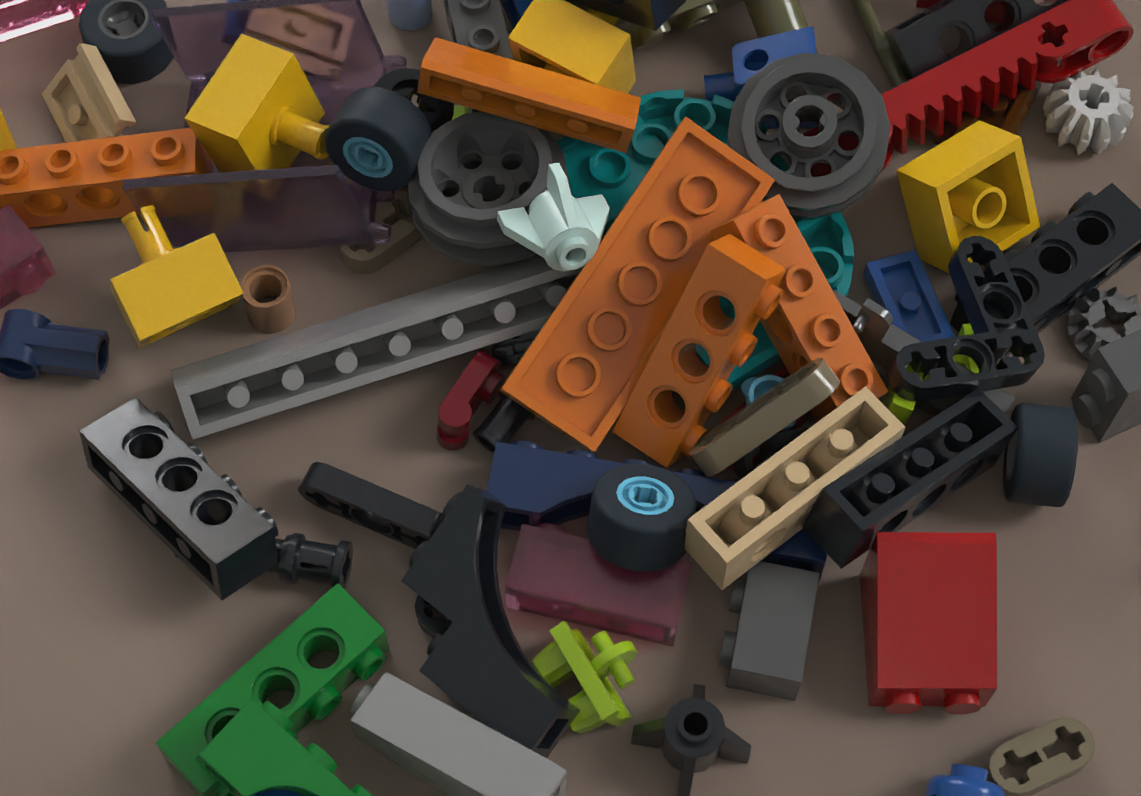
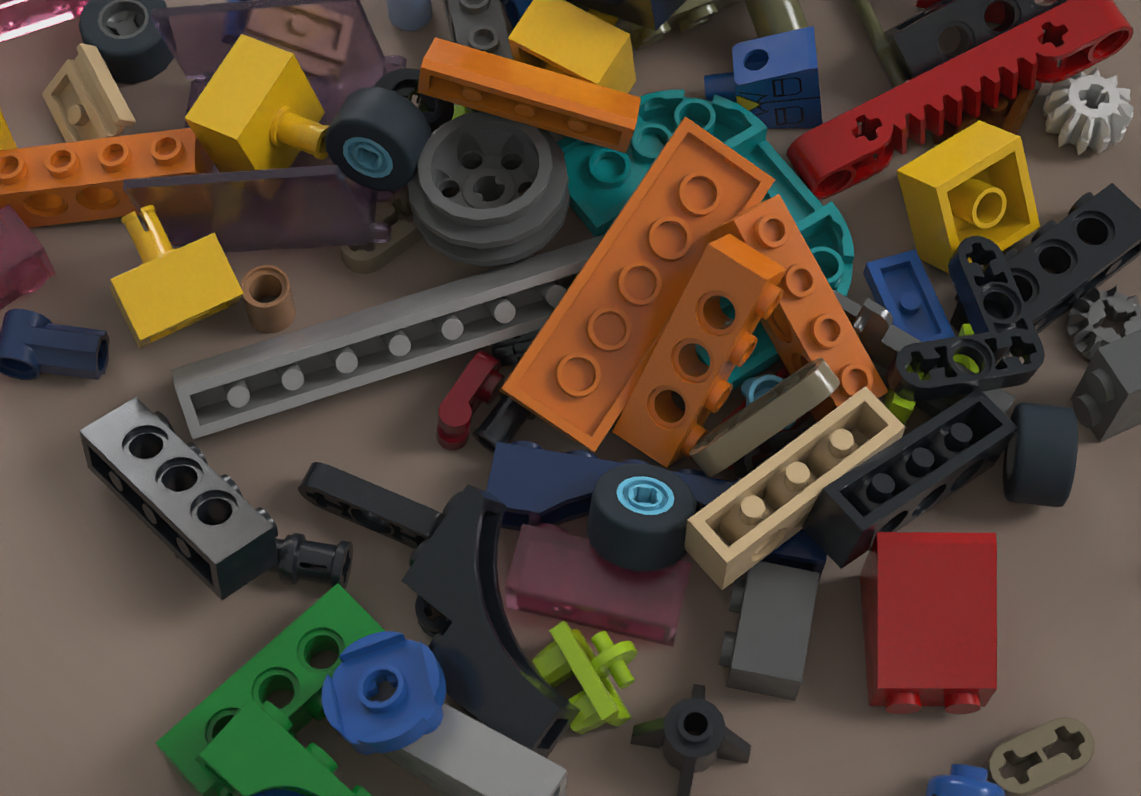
(402, 718): none -> blue plate
(558, 225): light aqua brick -> none
(813, 82): dark grey wheel -> none

